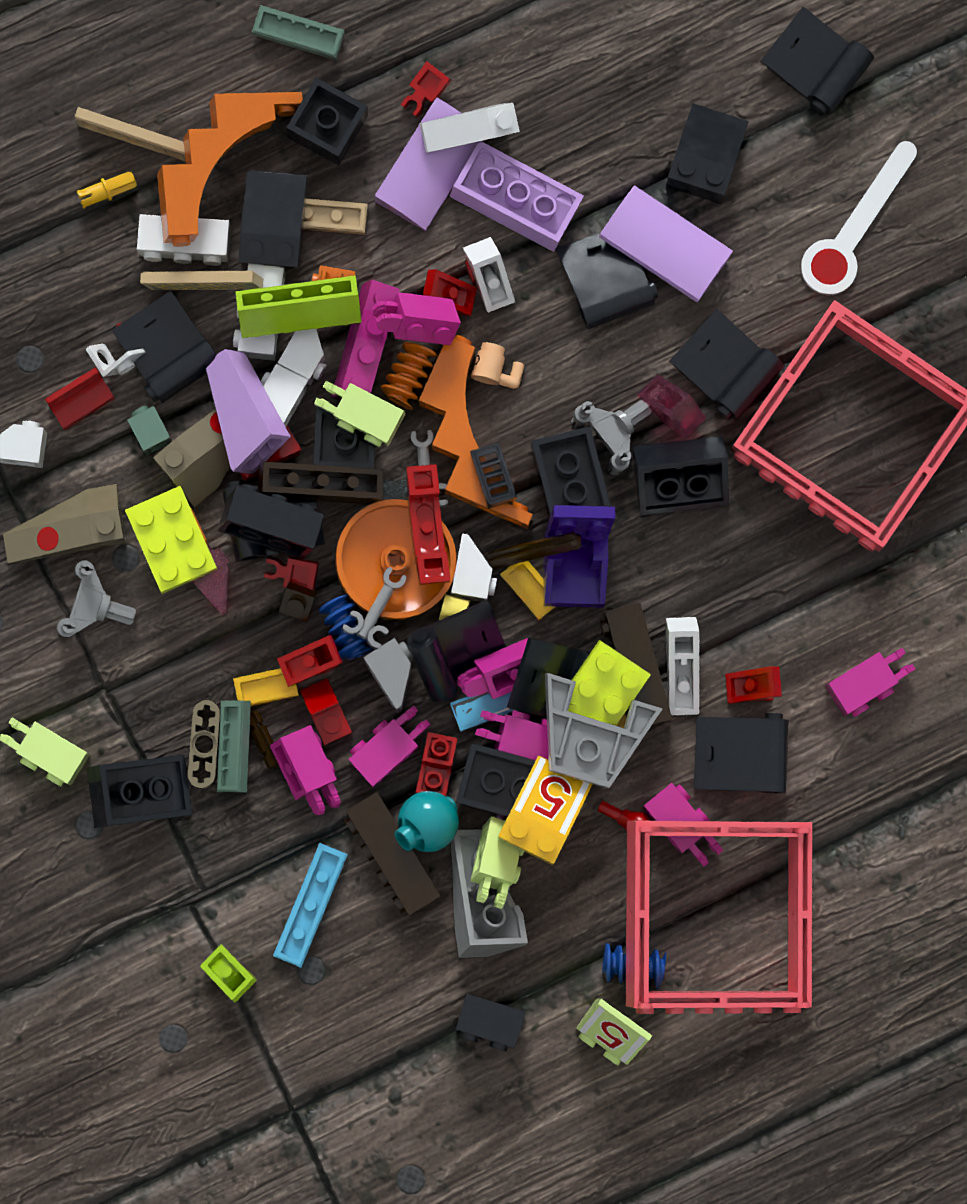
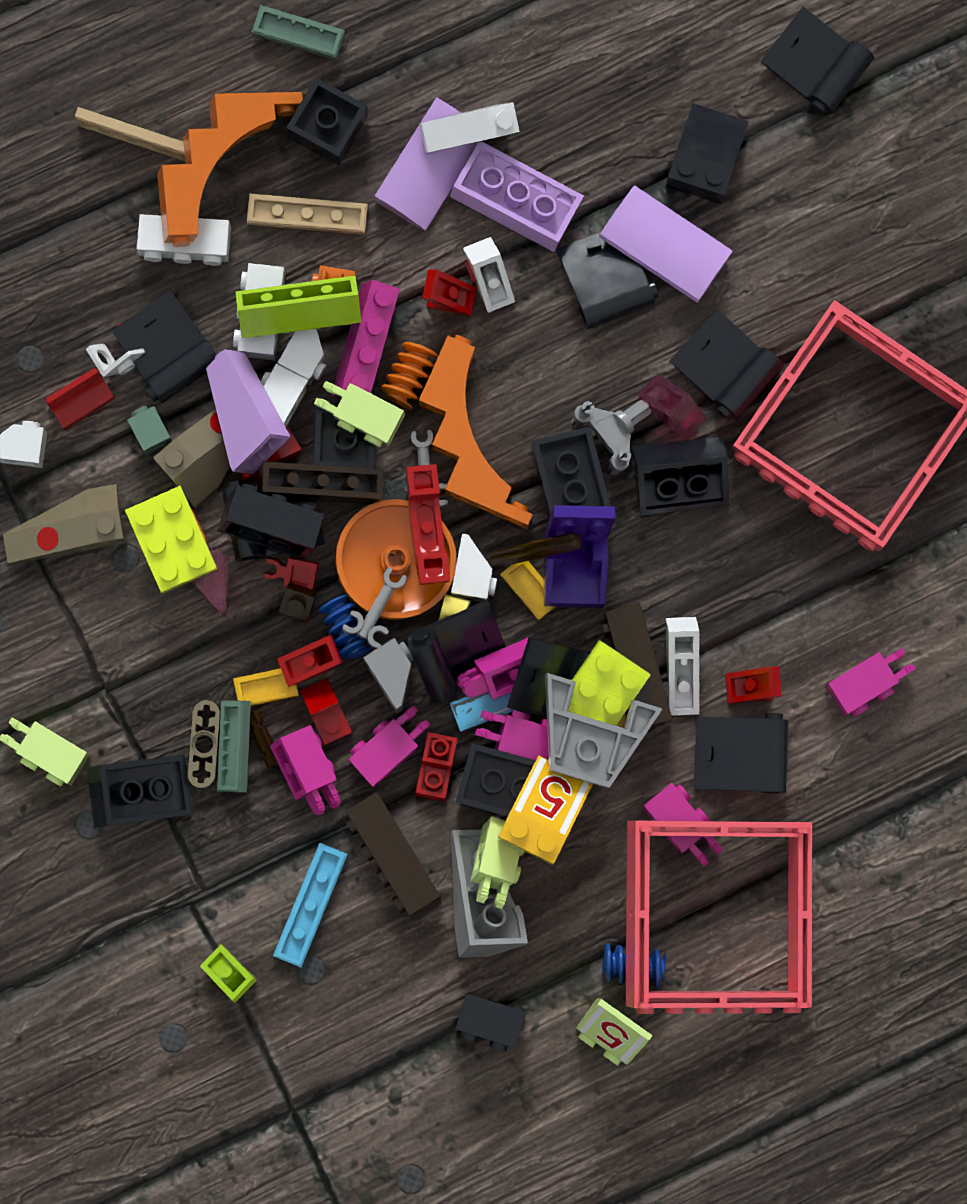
(92, 604): light grey axle -> none
(107, 189): yellow axle -> none
(201, 280): tan tile -> none
(273, 219): black slope -> none
(418, 318): dark pink hinge -> none
(427, 822): teal brick -> none
(428, 85): red plate -> none
(490, 364): light nougat piece -> none
(497, 499): black slope -> none
(622, 816): red piece -> none
(830, 264): white piece -> none

